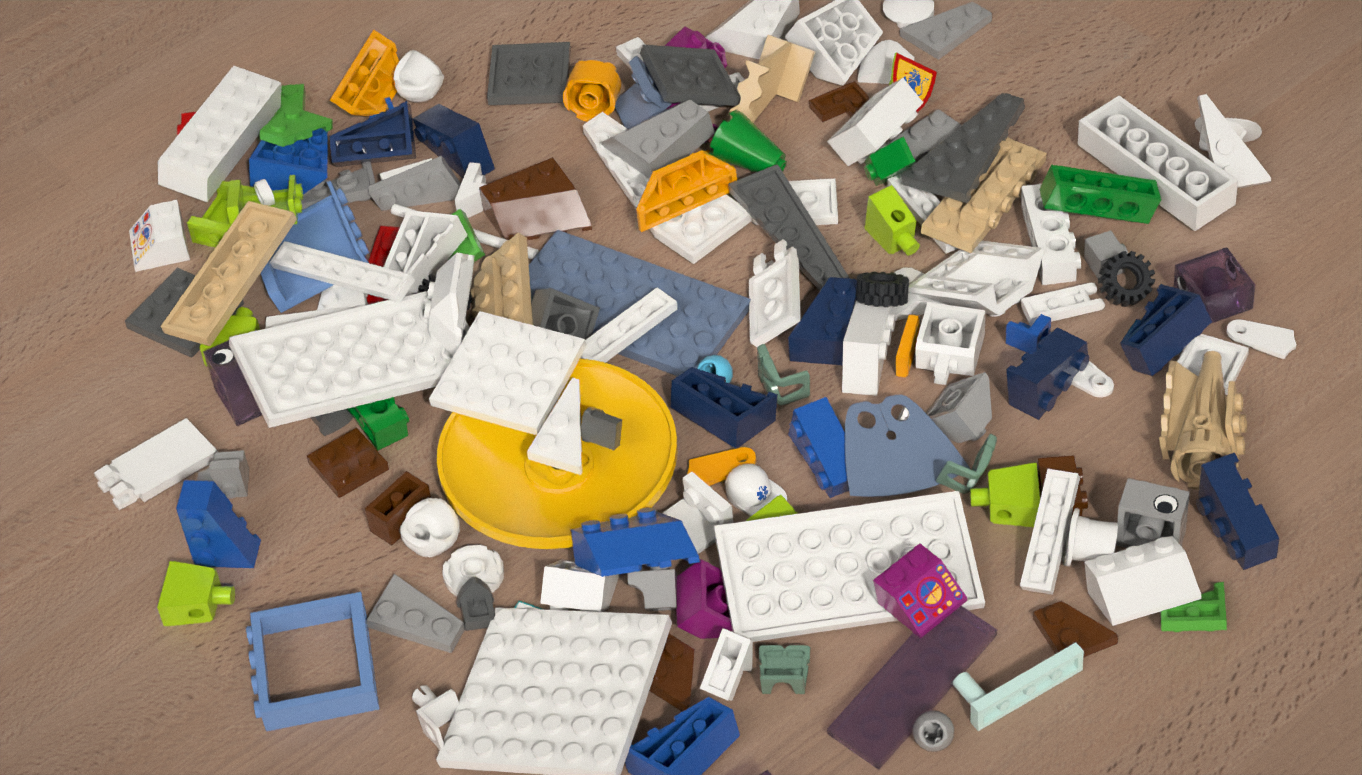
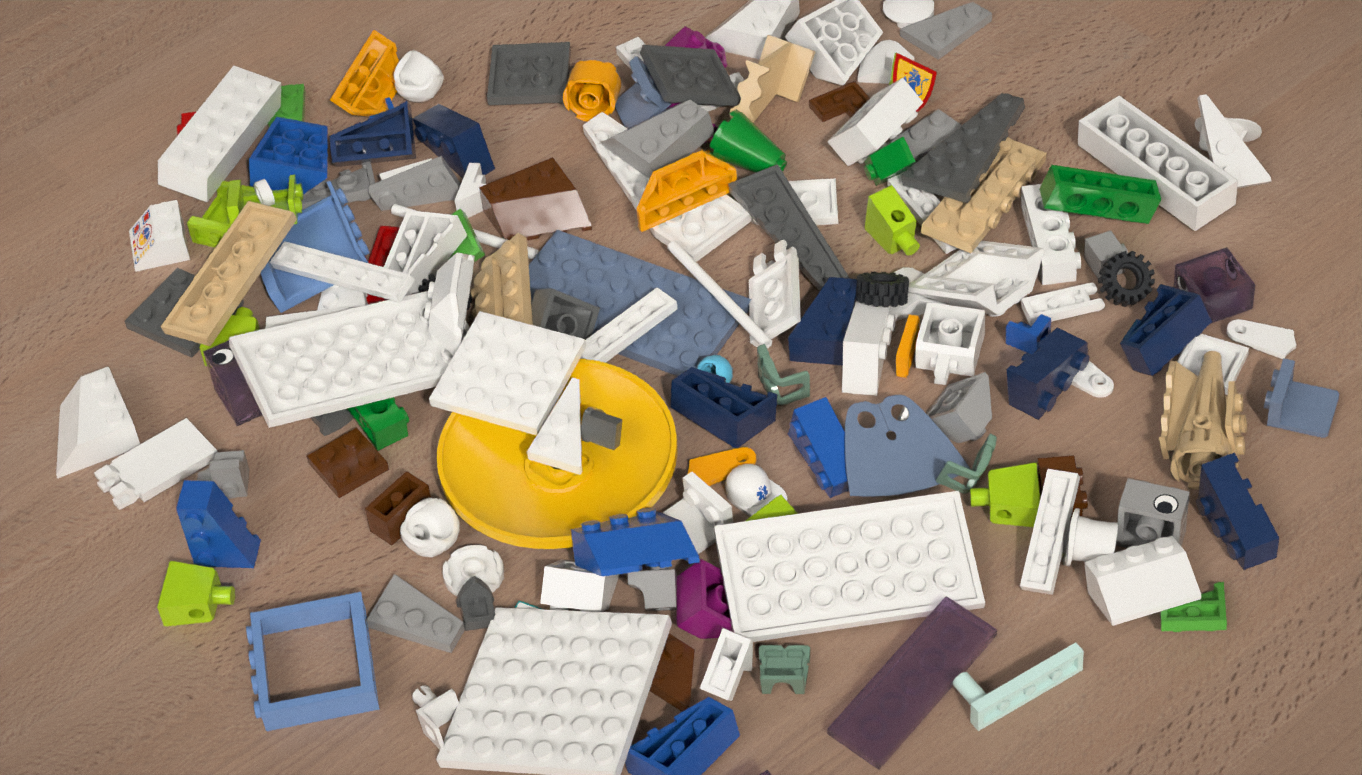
(93, 424): none -> white wedge
(293, 125): bright green wing -> none
(720, 295): none -> white piece
(919, 590): magenta slope -> none
(933, 731): light grey piece -> none
(1066, 625): reddish brown wing -> none
(1299, 405): none -> sand blue bracket

